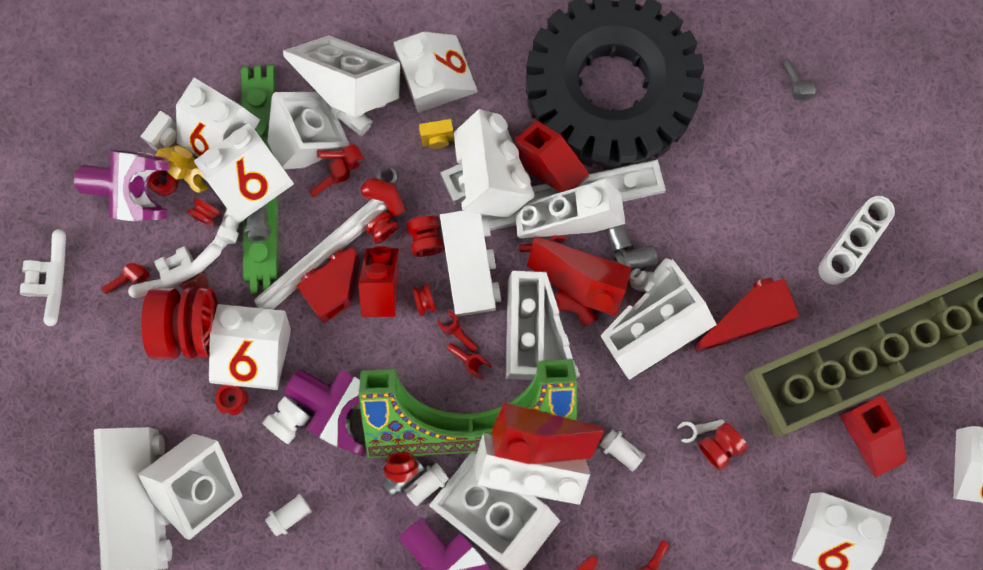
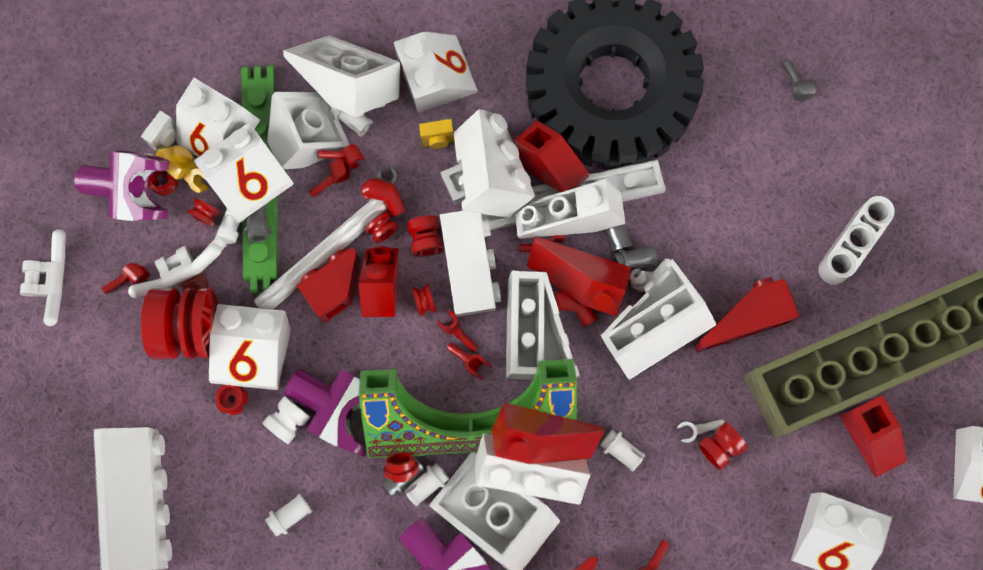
(191, 484): white slope -> none

